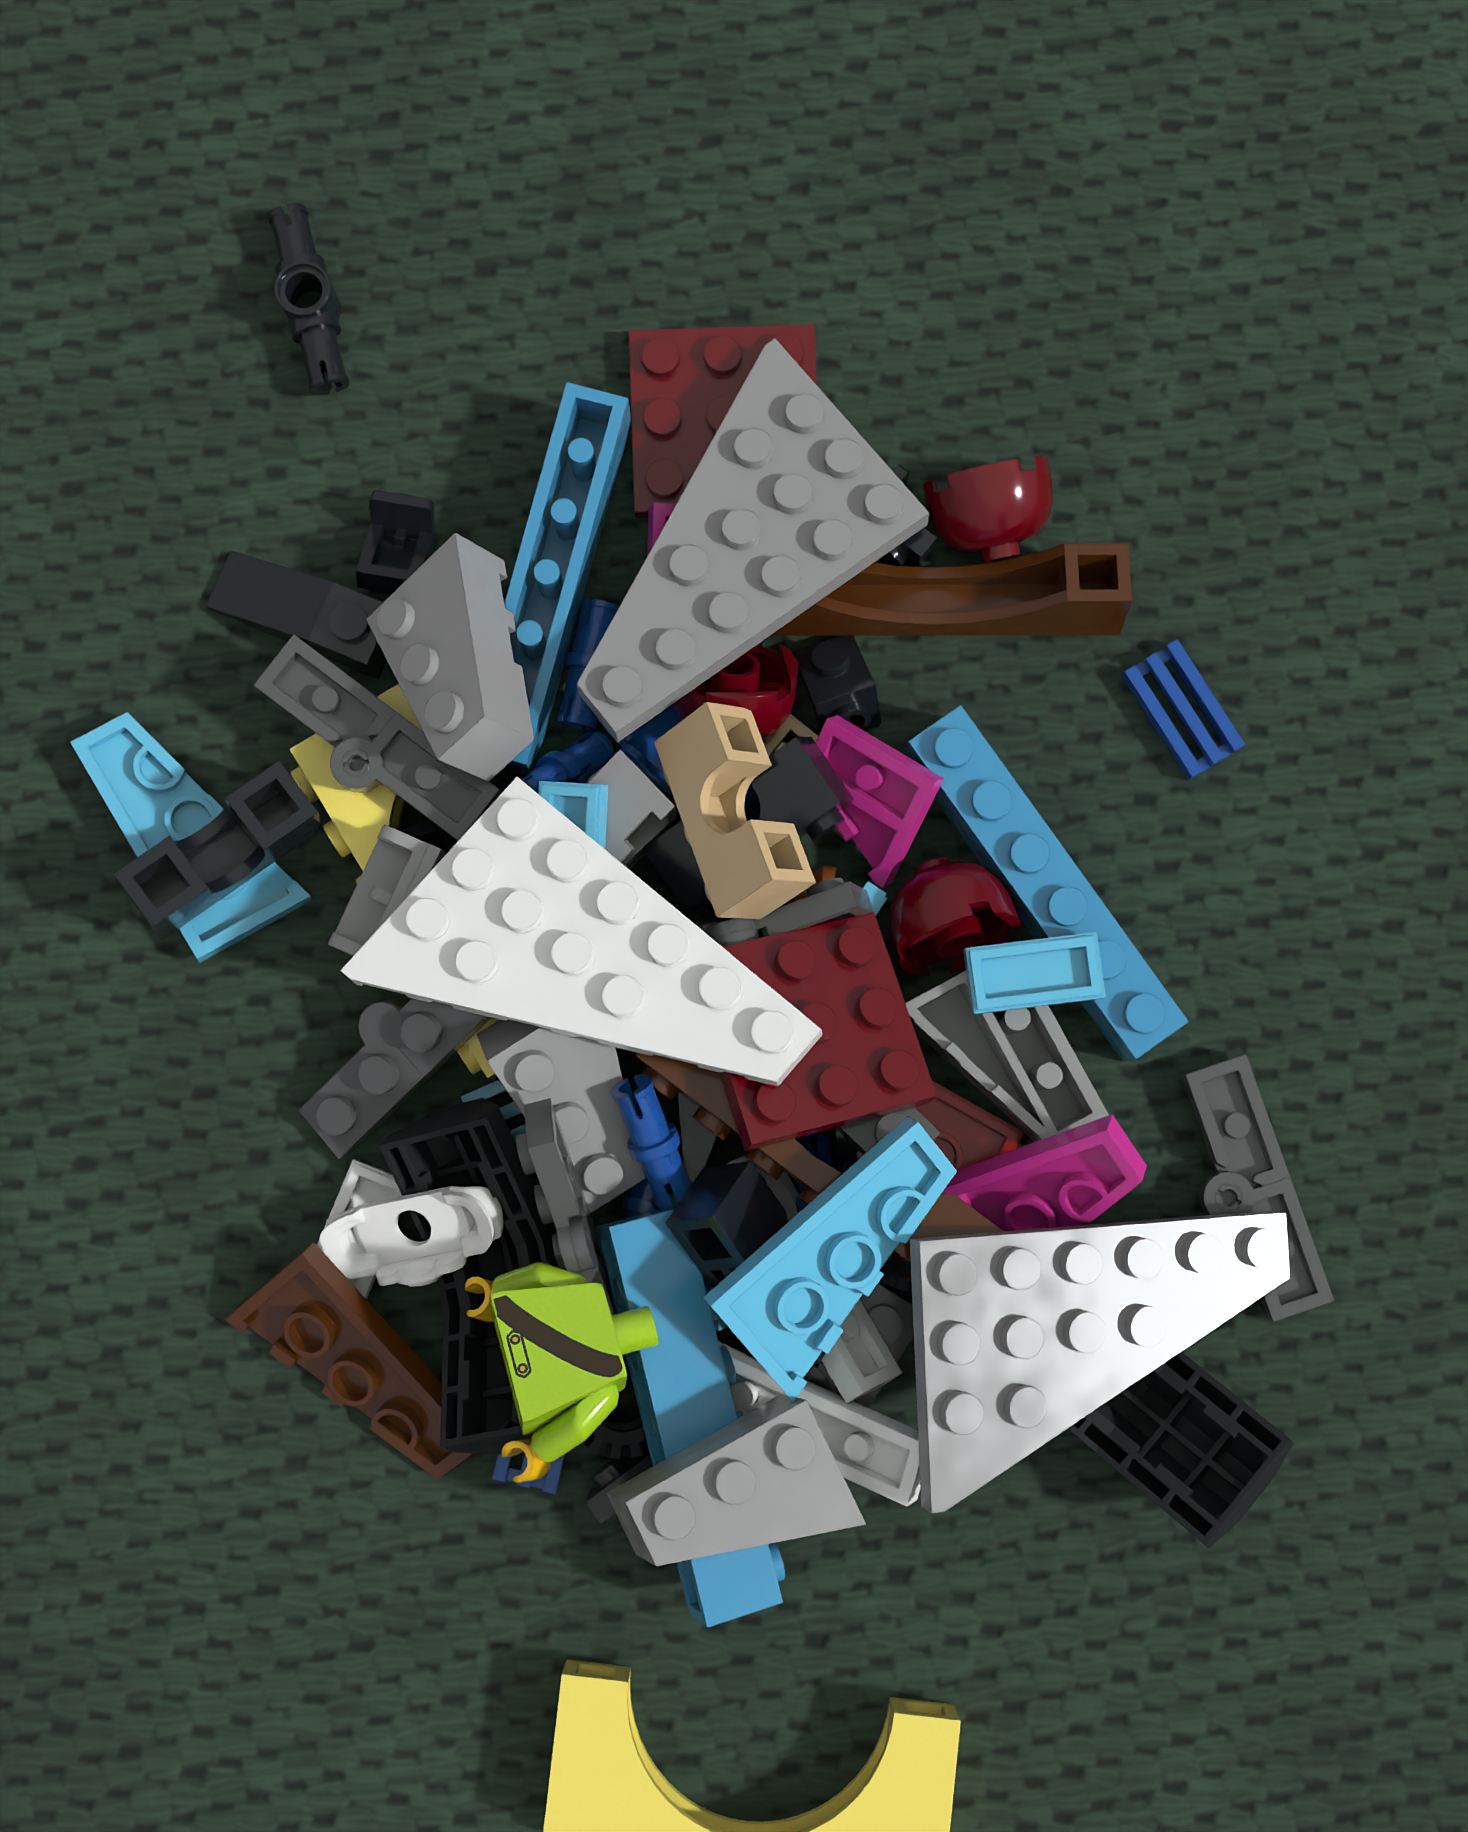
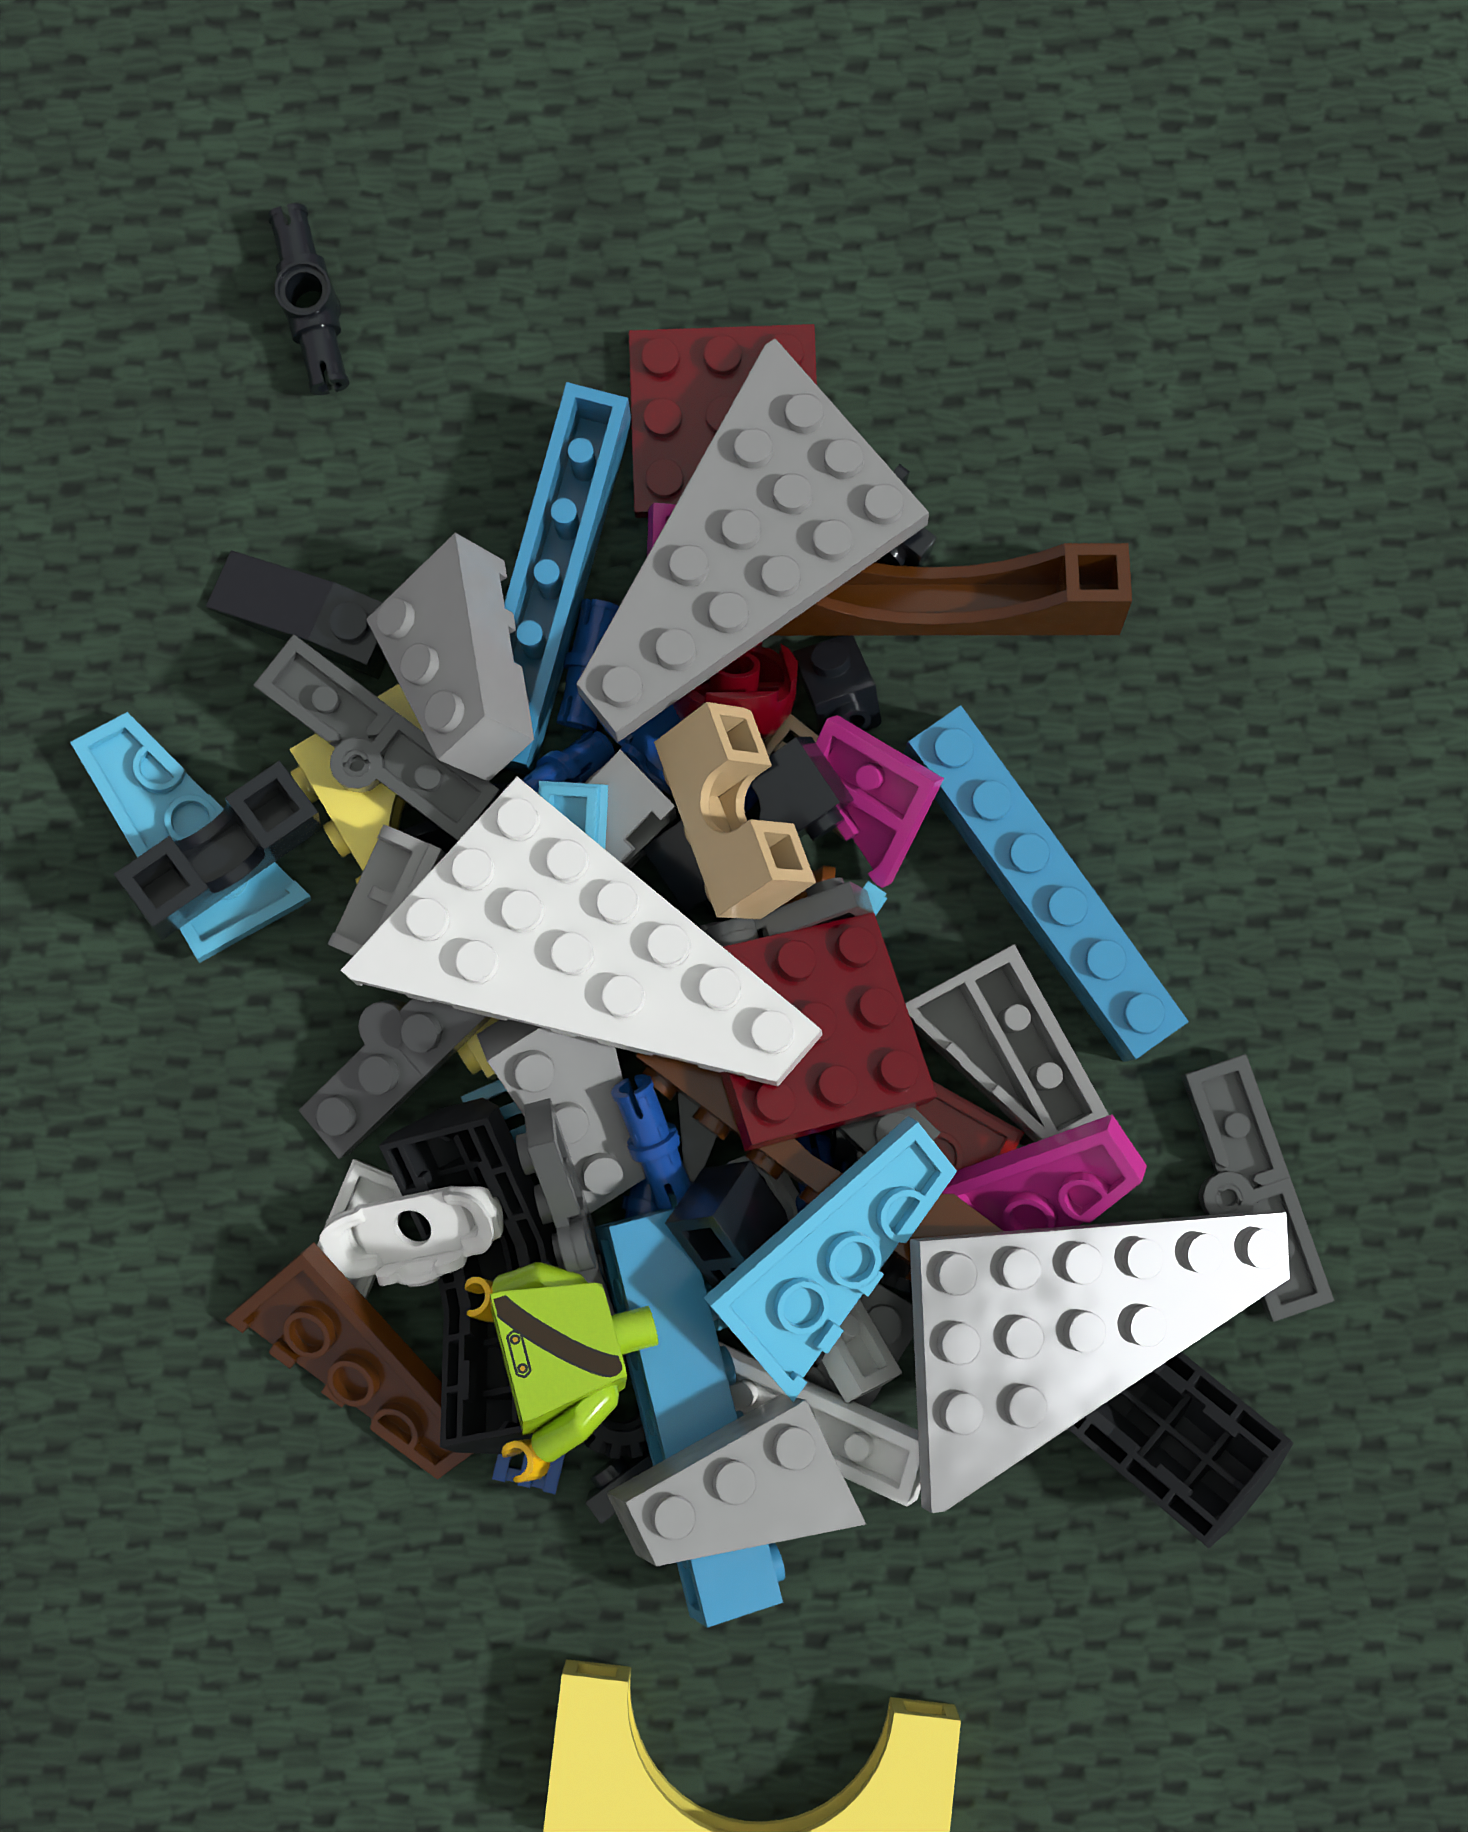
(397, 540): black bracket -> none
(948, 910): dark red cylinder -> none
(991, 507): dark red cylinder -> none
(1034, 973): medium azure tile -> none
(1202, 695): blue tile -> none

